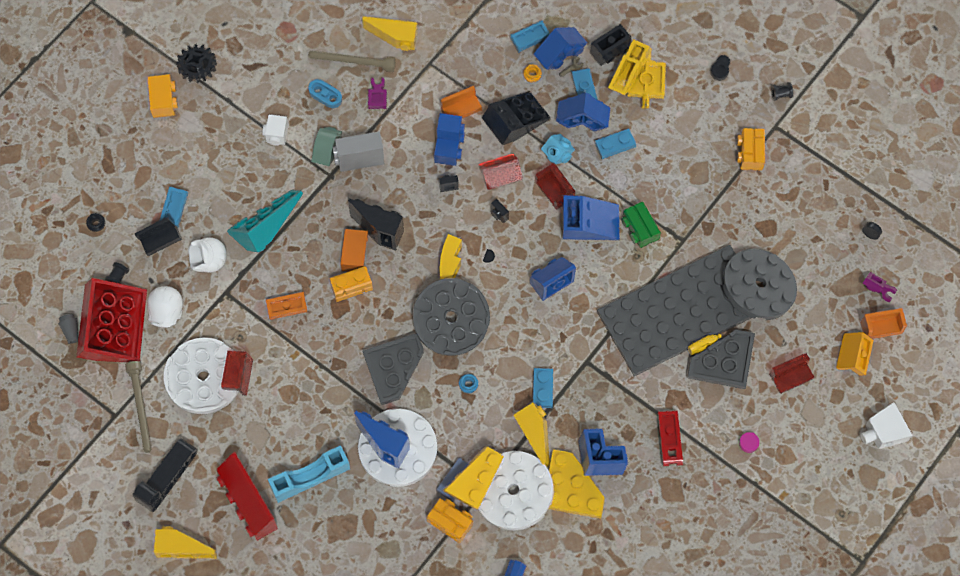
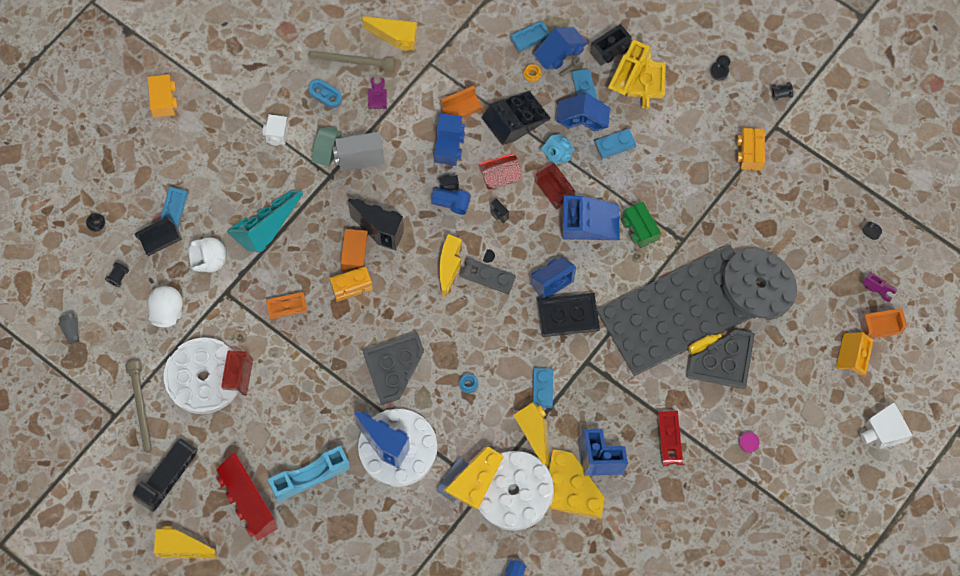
(111, 322): red slope -> none
(189, 68): black gear -> none
(450, 520): light orange brick -> none
(455, 201): none -> blue piece
(471, 316): dark grey plate -> none
(488, 276): none -> dark grey plate
(568, 315): none -> black plate
(791, 373): clear red panel -> none

